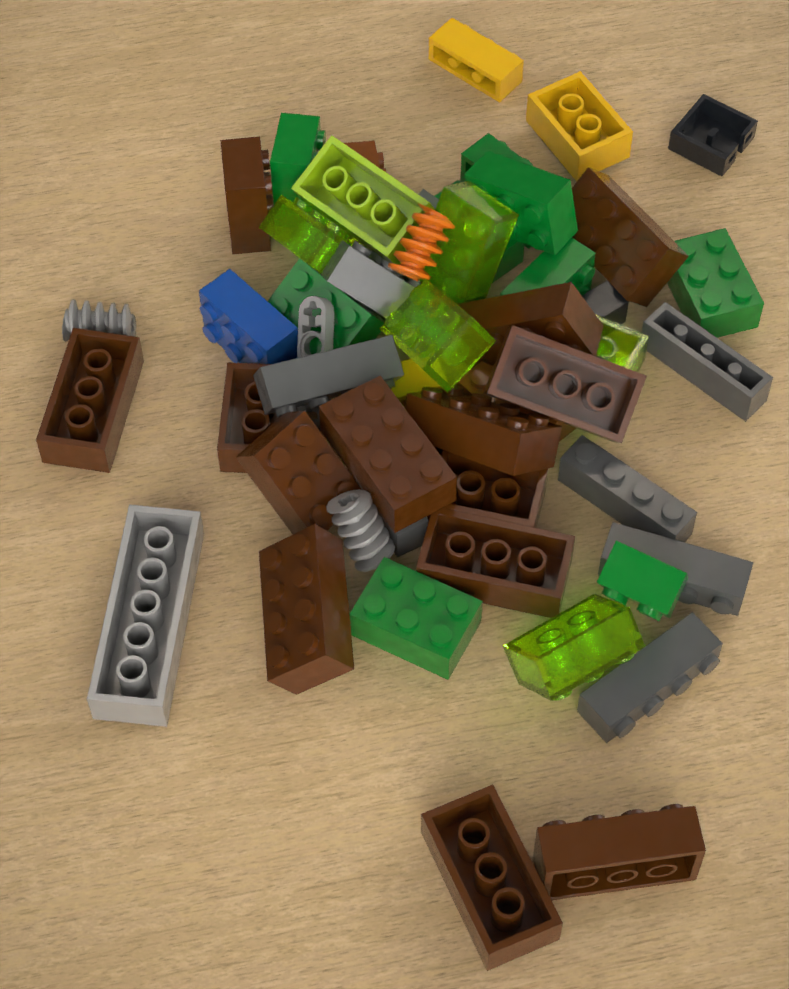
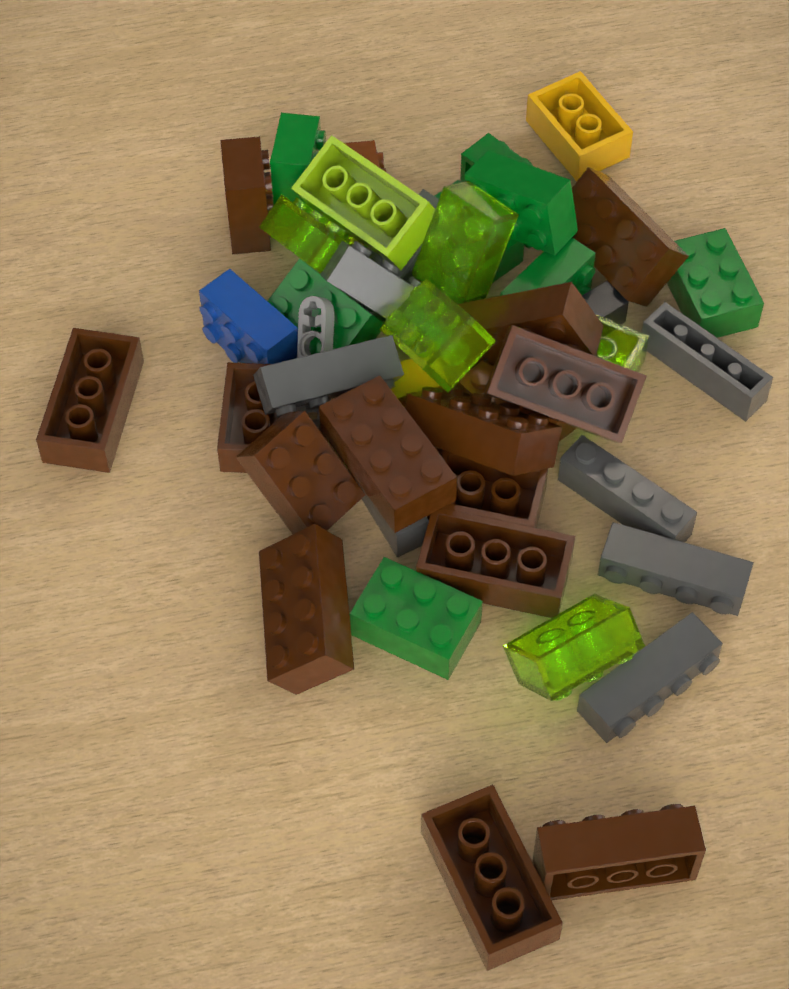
(98, 320): light grey piece -> none
(146, 616): light grey brick -> none
(362, 527): light grey piece -> none
(422, 244): orange piece -> none
(476, 59): yellow brick -> none
(642, 580): green brick -> none
(712, 134): black piece -> none

